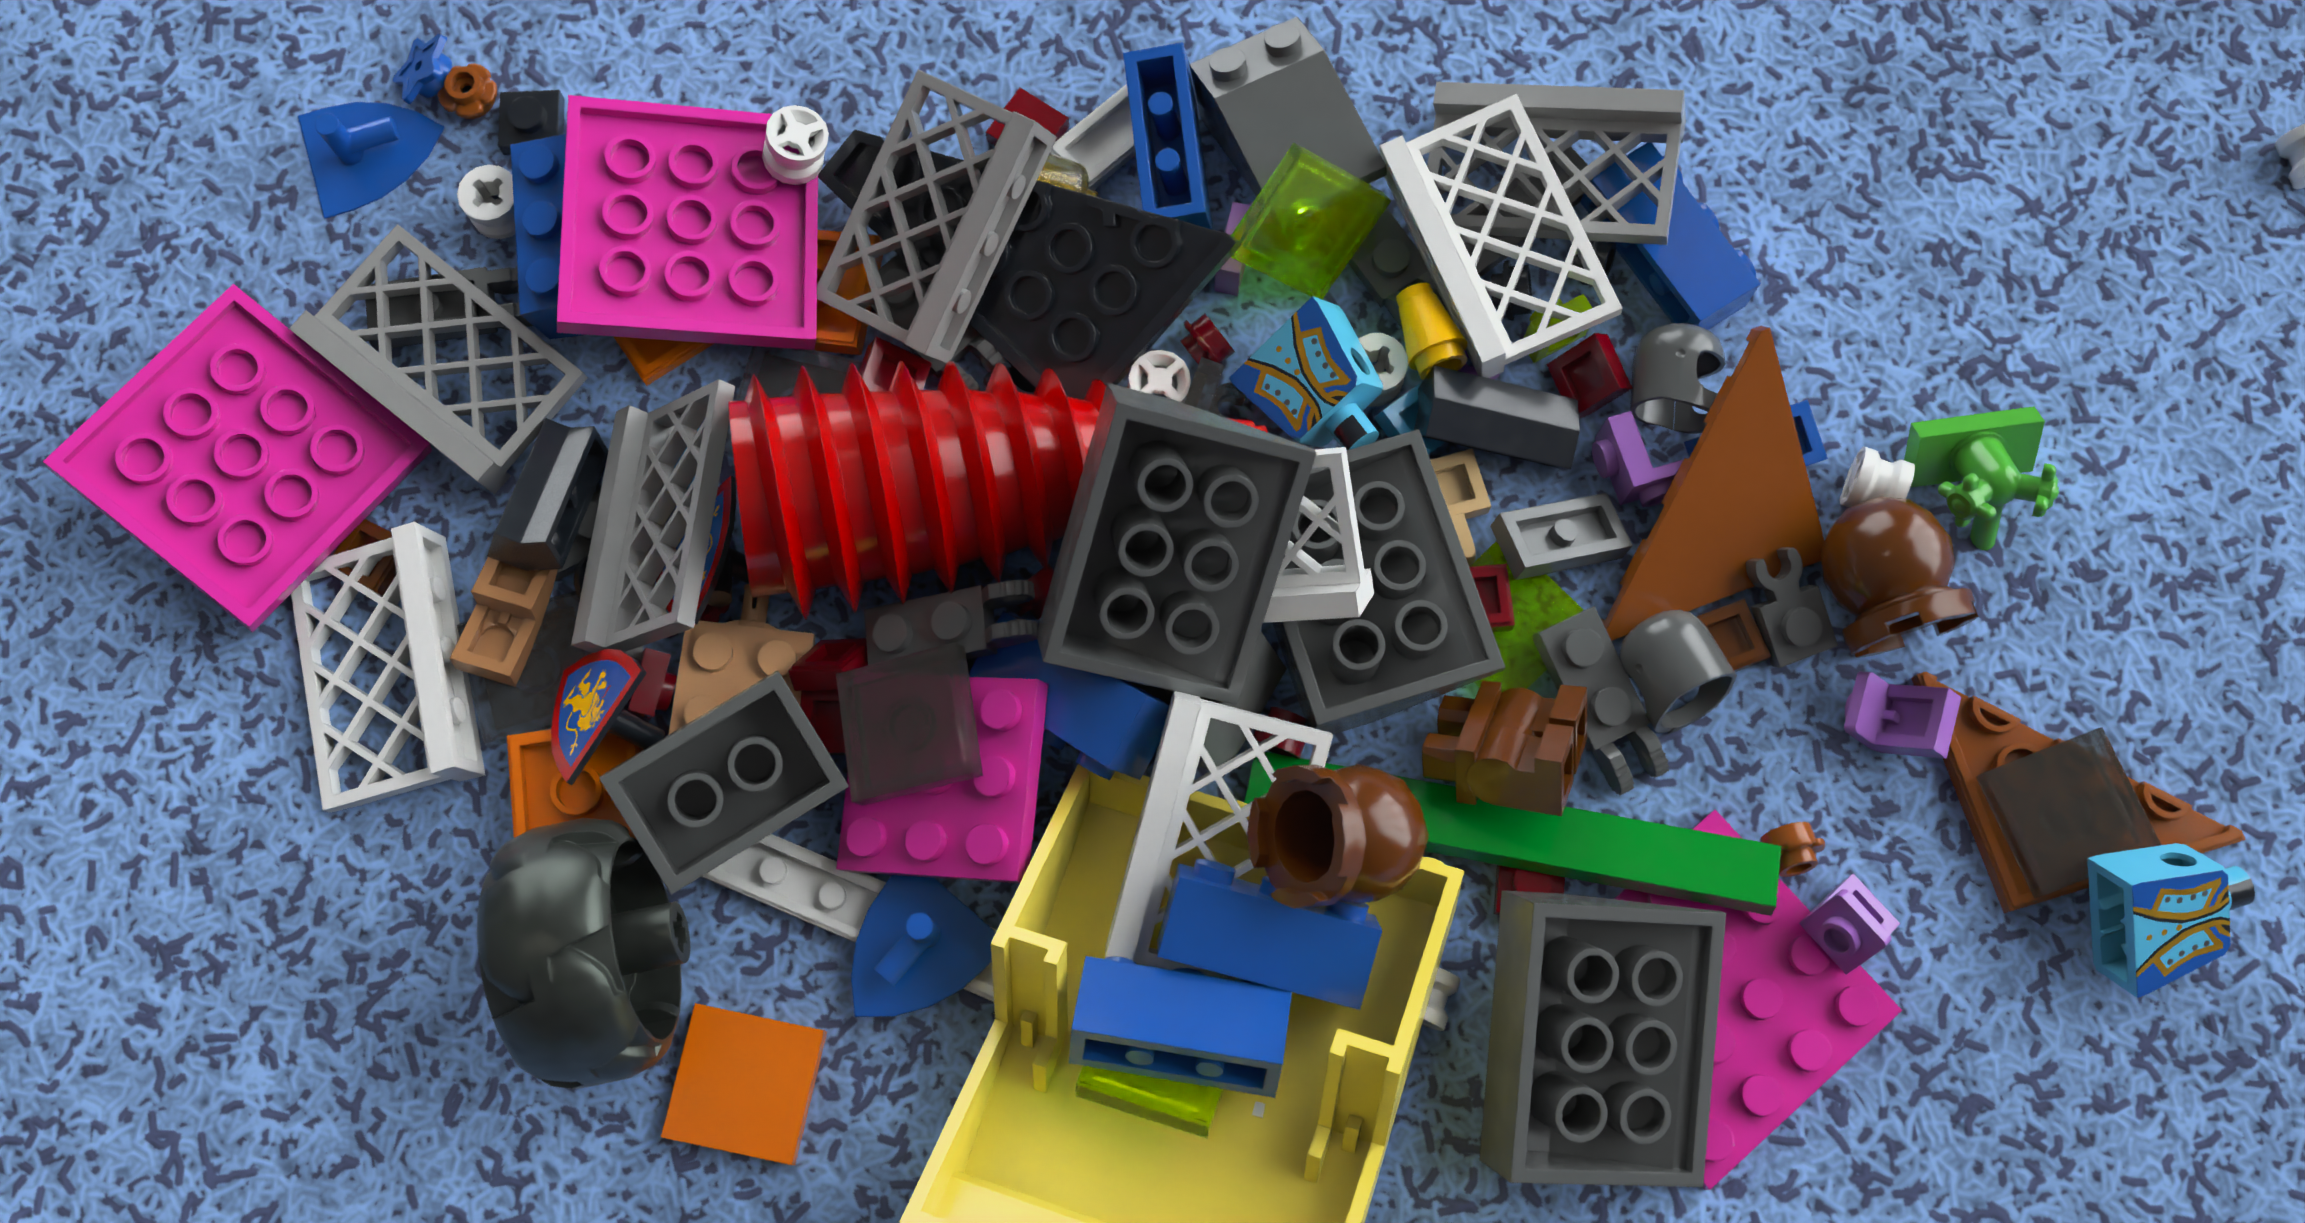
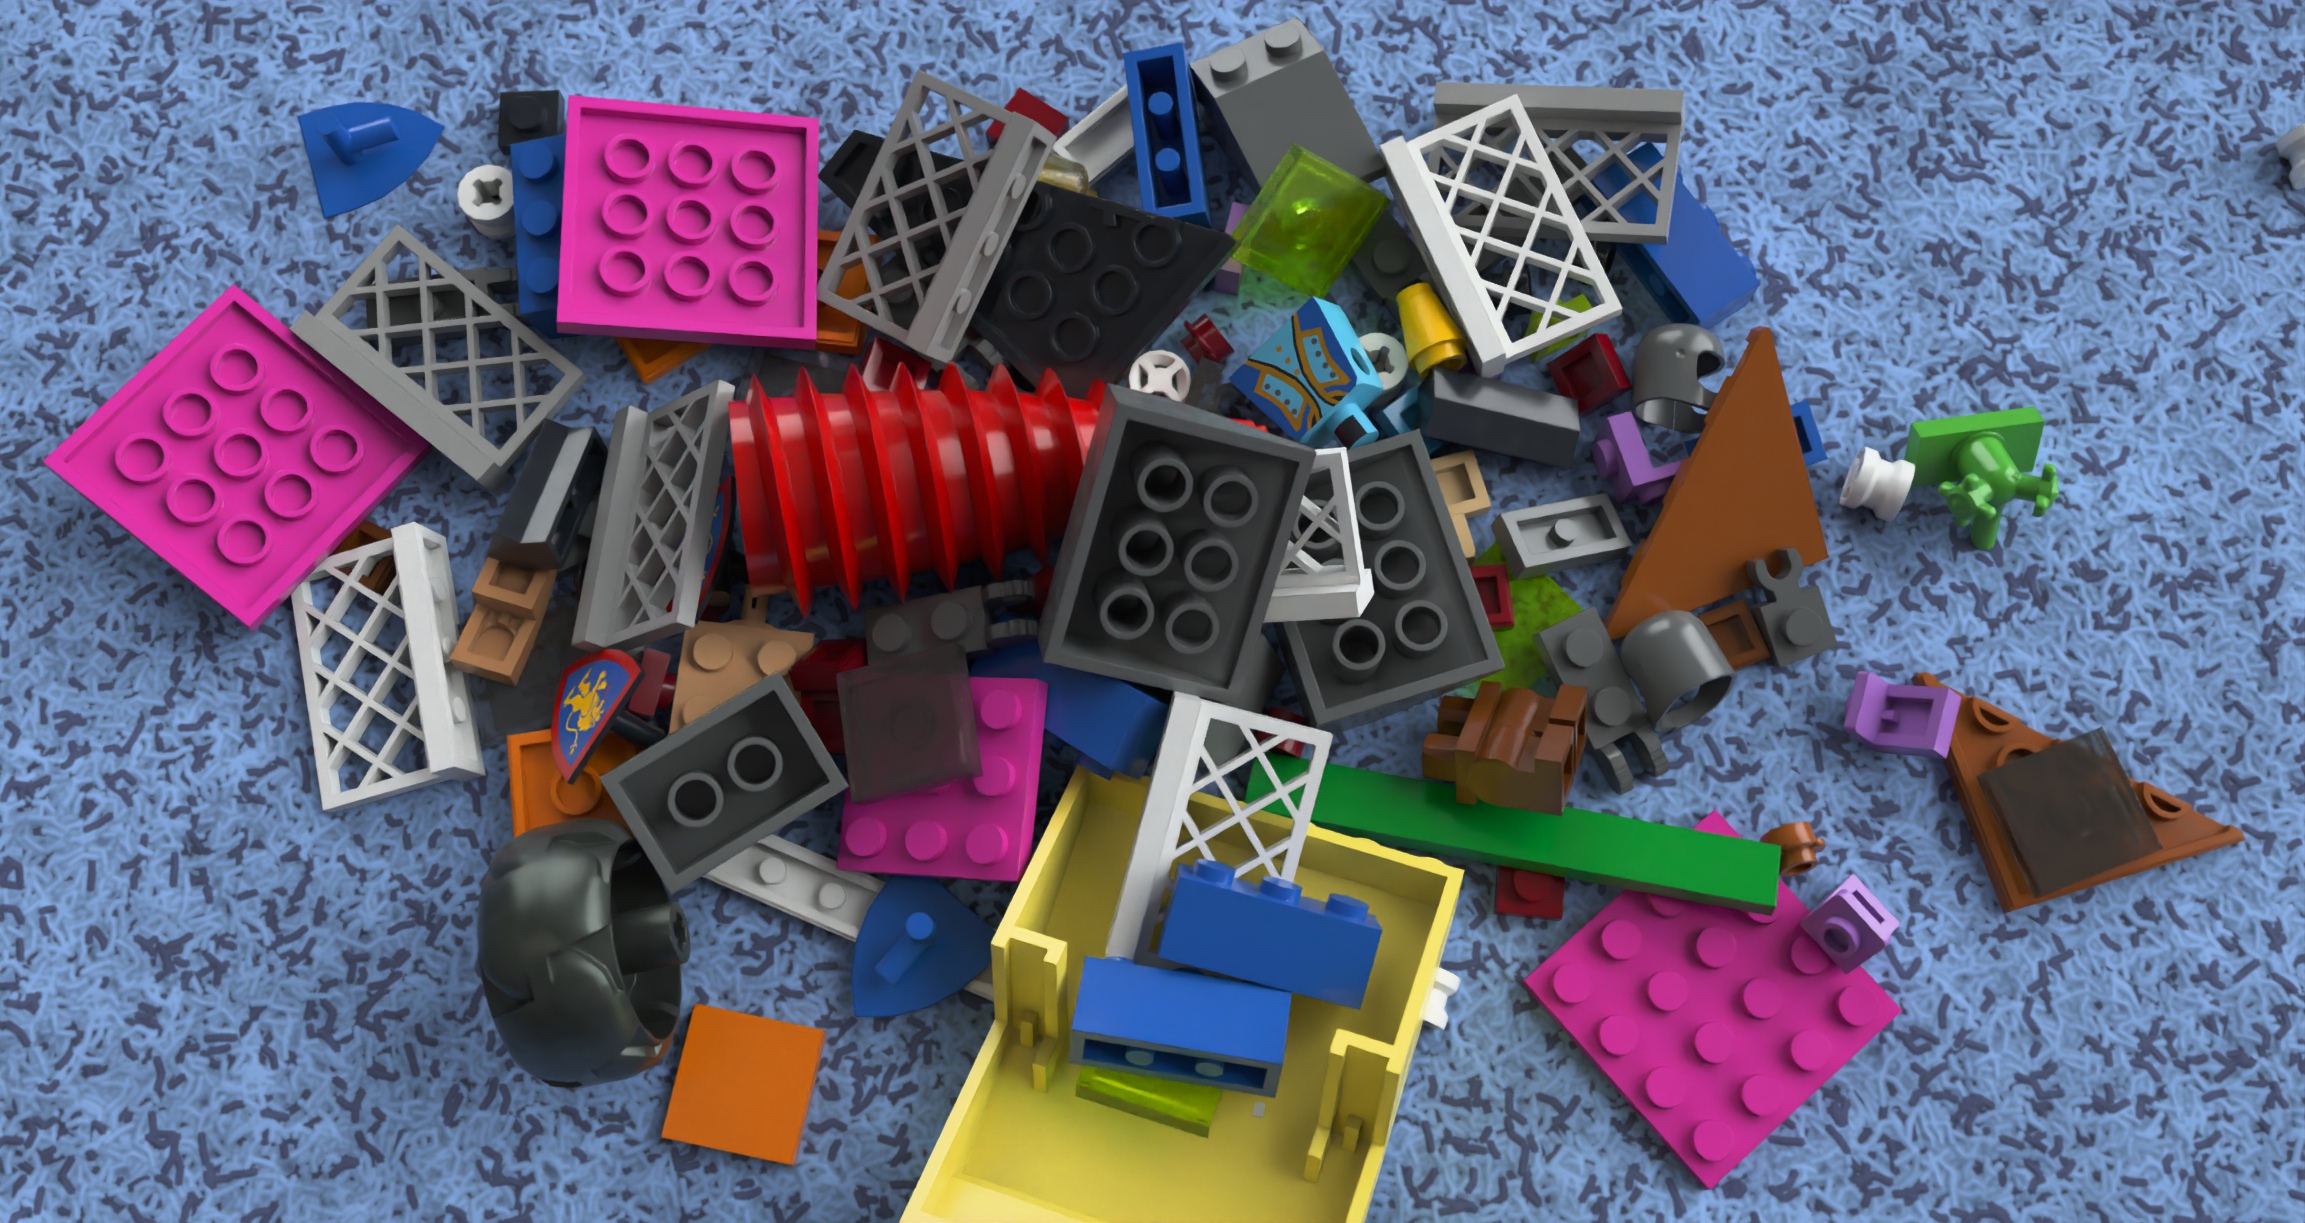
(424, 70): blue plate -> none
(474, 102): dark orange plate -> none
(800, 130): white wheel -> none
(1336, 835): reddish brown tile -> none
(1601, 1041): dark grey slope -> none
(1892, 572): reddish brown tile -> none
(2160, 913): medium azure torso -> none

